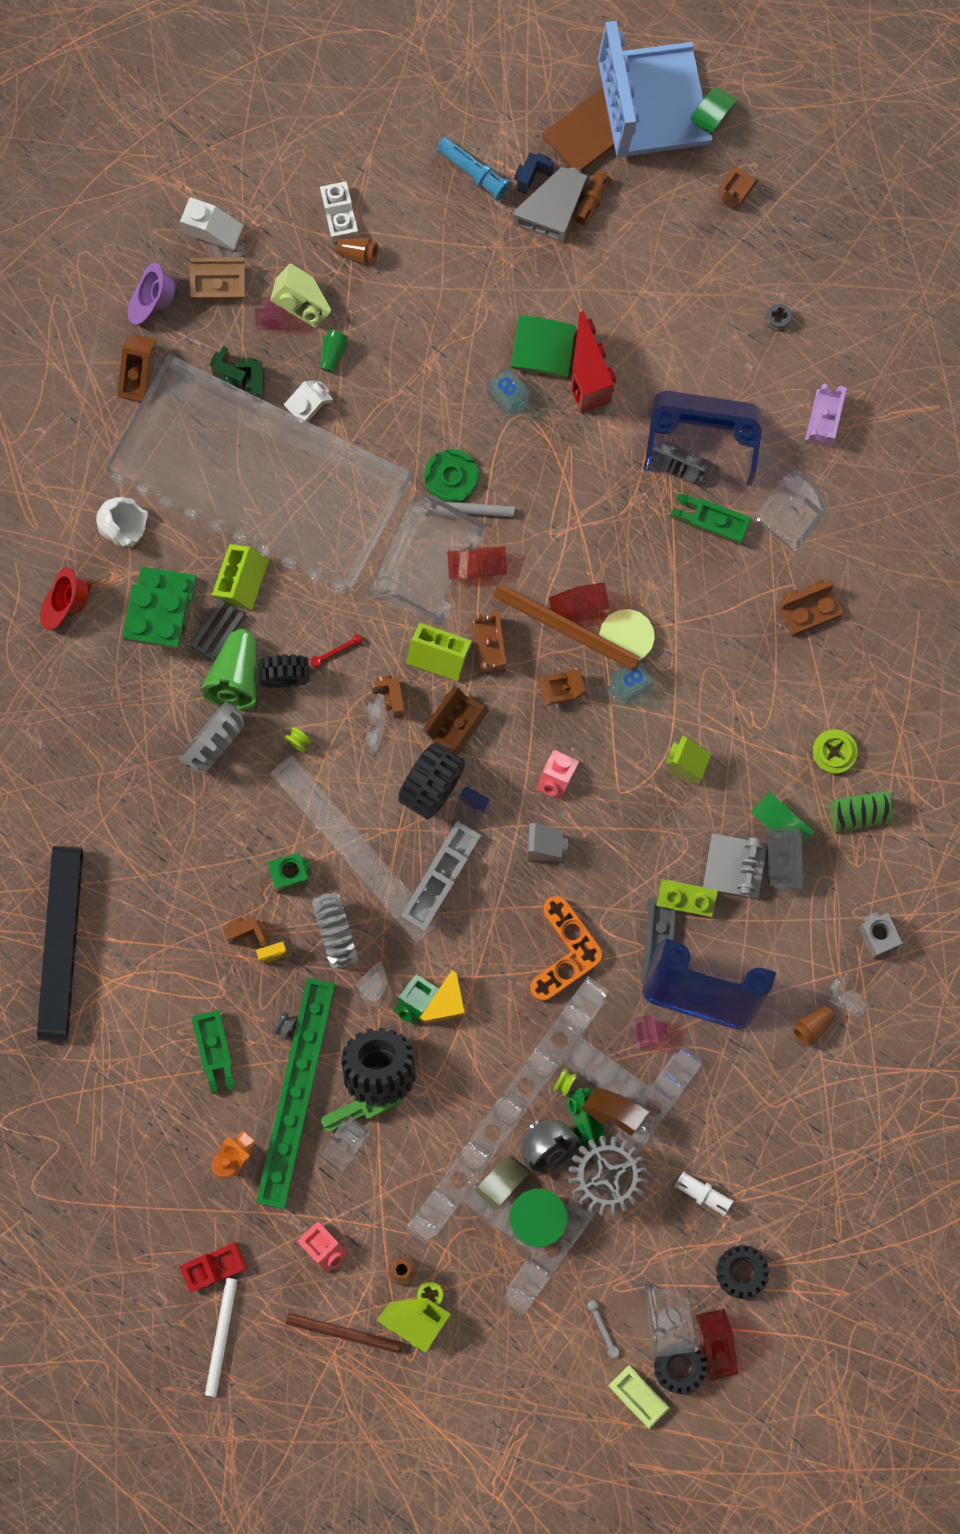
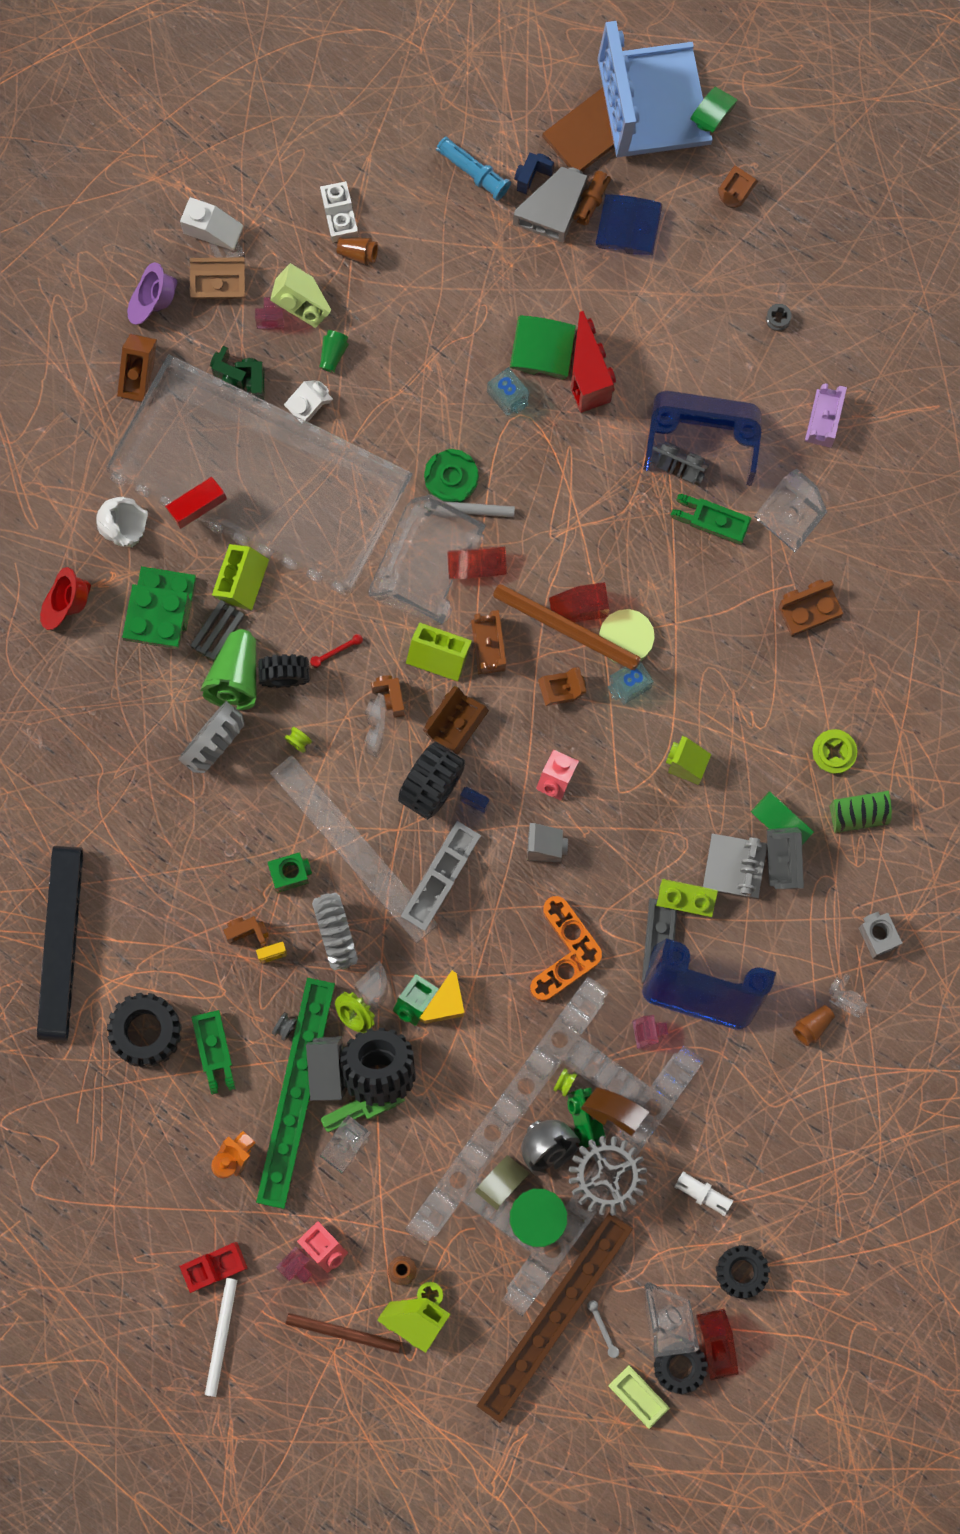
(127, 1012): none -> black tyre
(196, 502): none -> red slope
(293, 1265): none -> clear pink tile
(325, 1068): none -> dark grey hinge
(347, 1006): none -> lime gear
(554, 1317): none -> reddish brown plate
(629, 224): none -> clear blue slope

